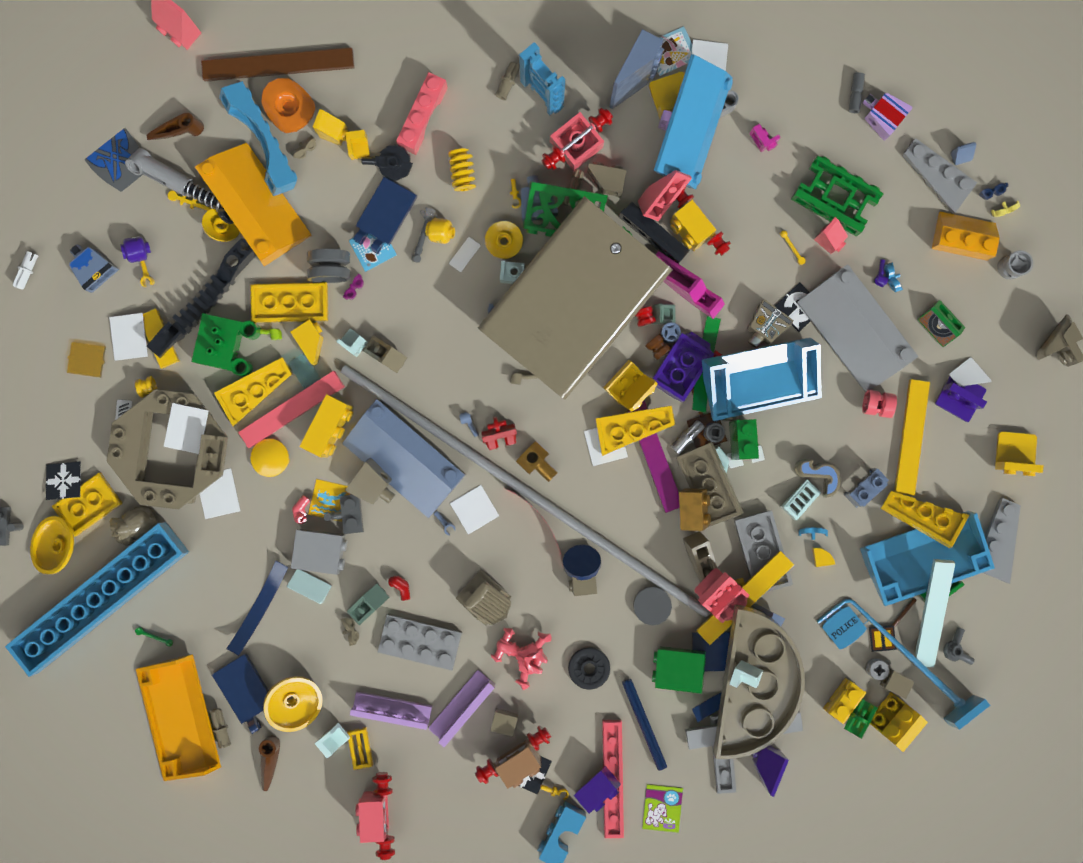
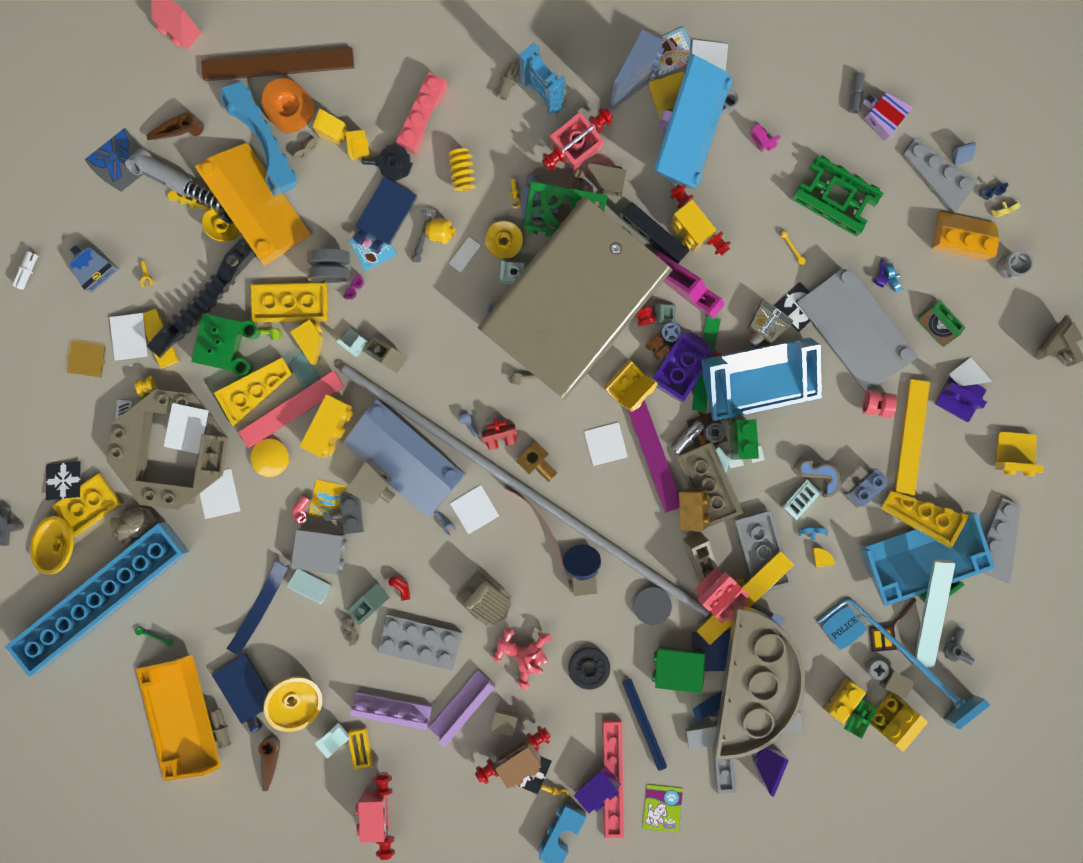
(135, 249): dark purple head -> none
(625, 428): yellow wing -> none
(662, 194): coral slope -> none
(746, 673): light aqua panel -> none
(832, 236): coral slope -> none

